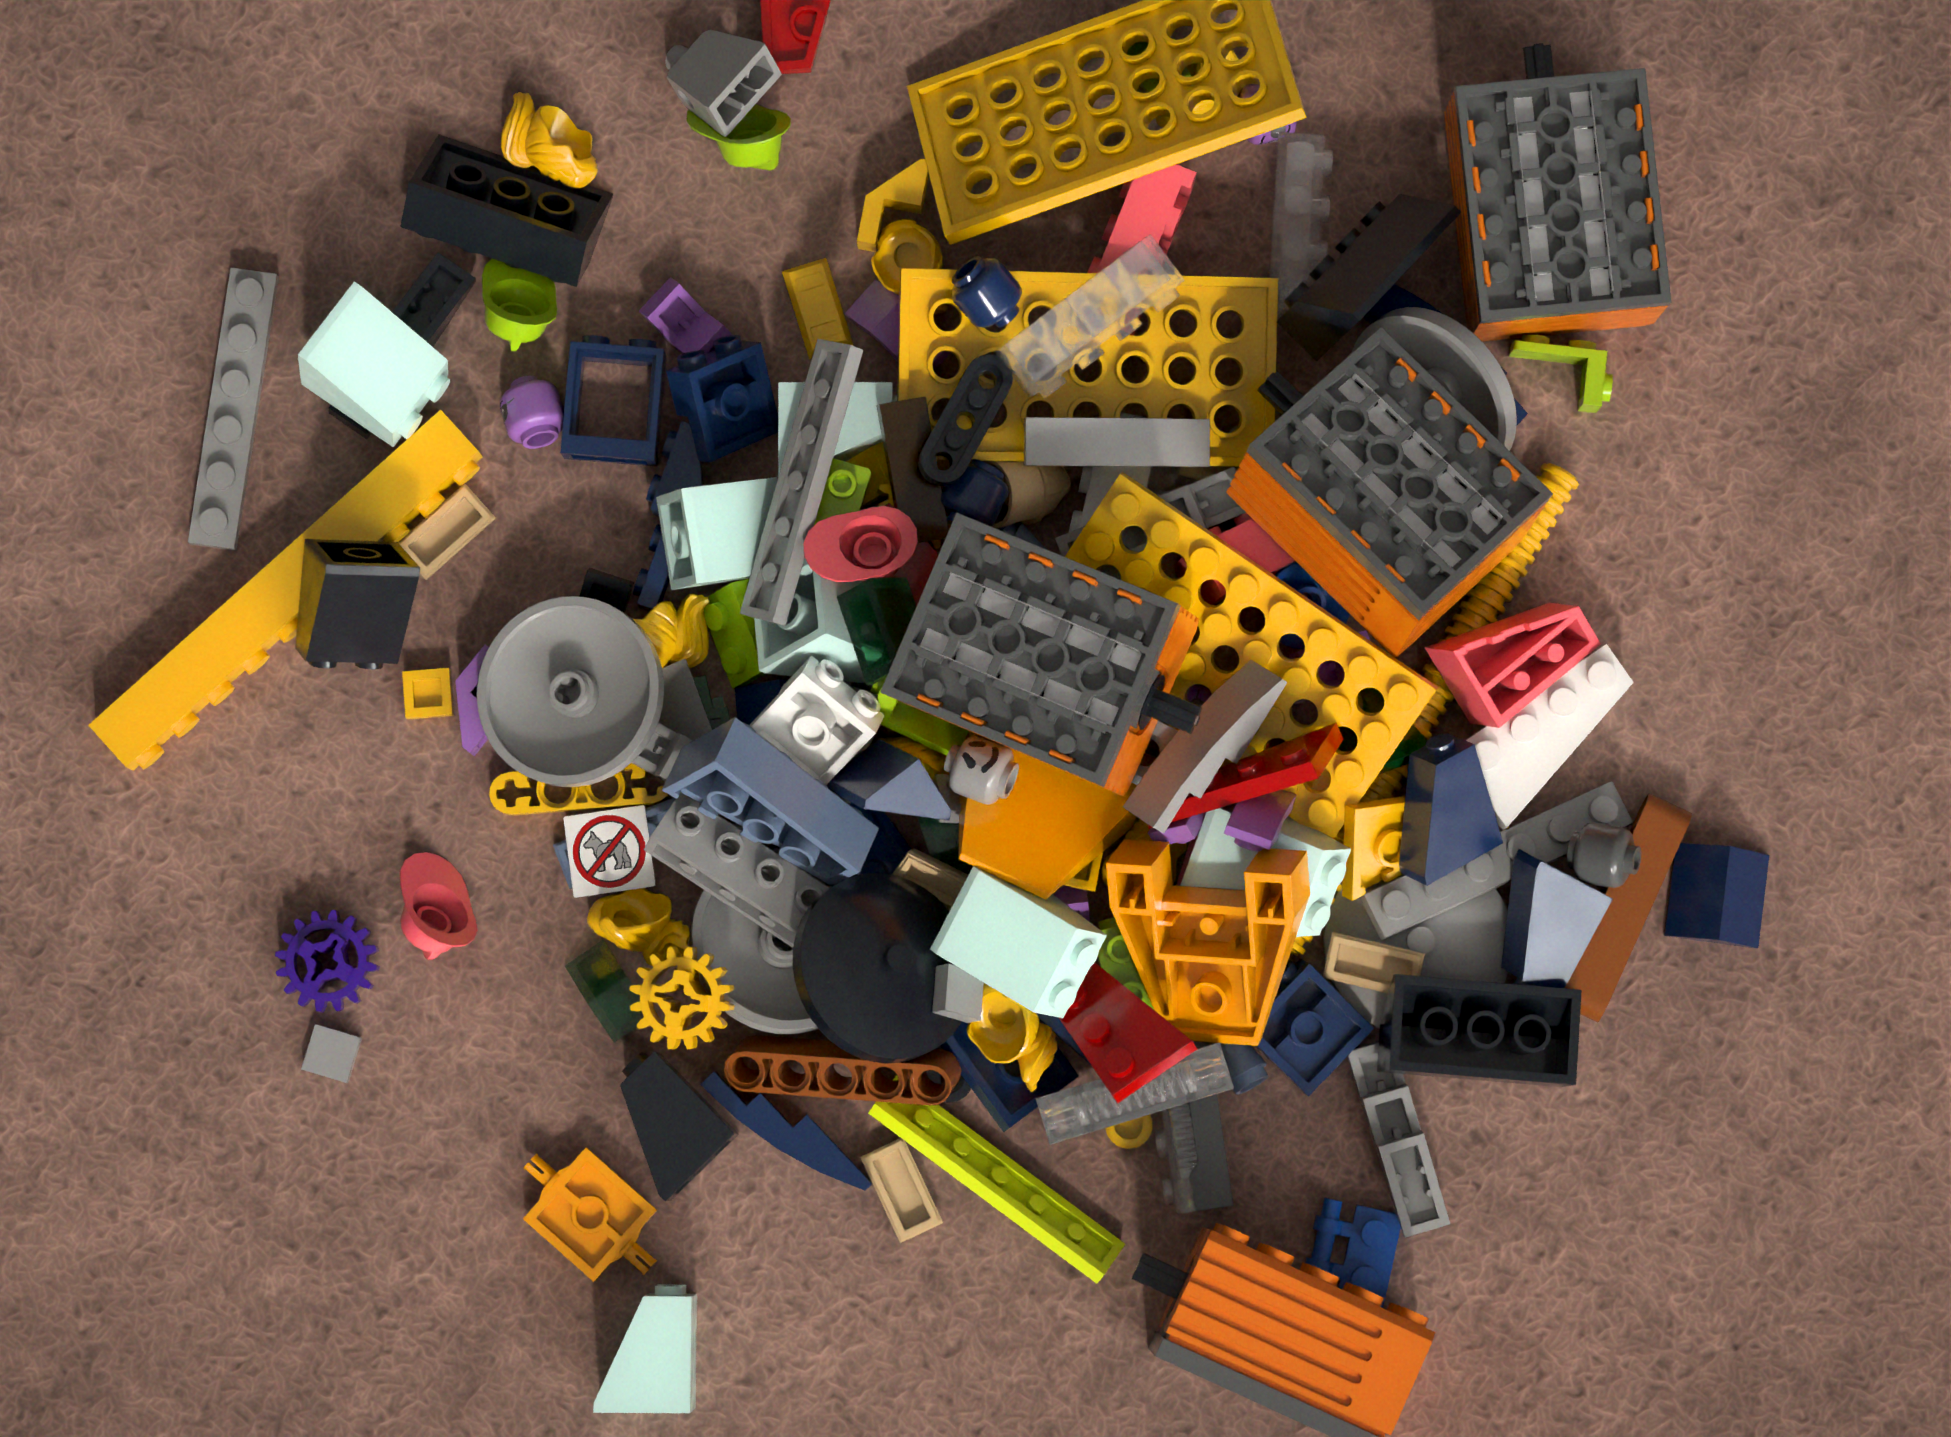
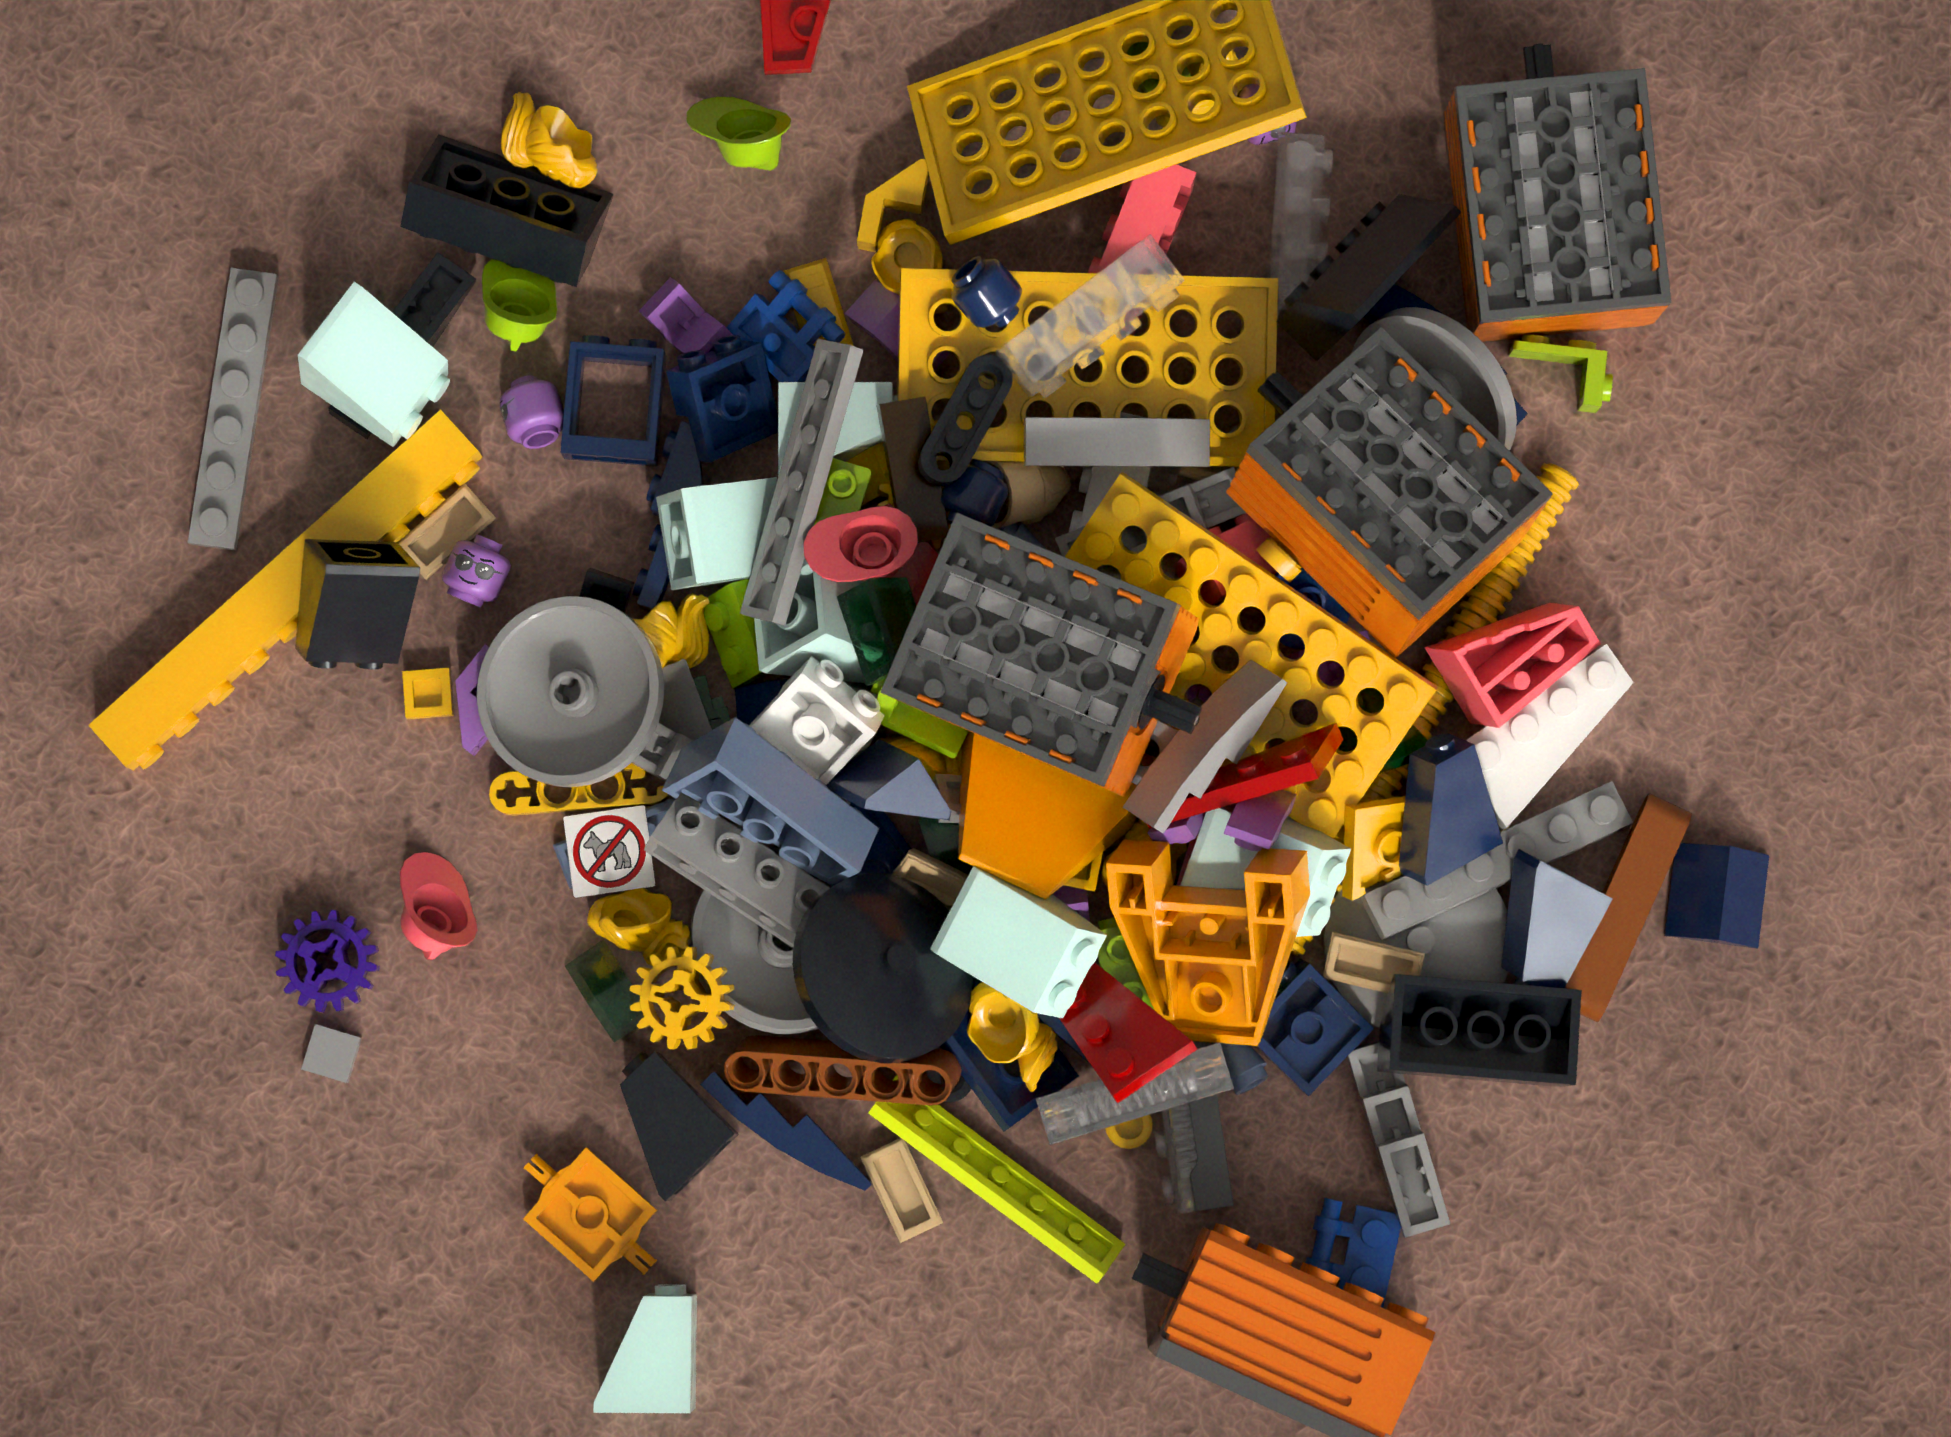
(476, 571): none -> medium lavender head
(721, 77): light grey torso -> none
(784, 346): none -> blue plate
(957, 994): light grey tile -> none
(981, 769): light grey head -> none
(1279, 559): none -> yellow tile
(1603, 854): dark grey head -> none

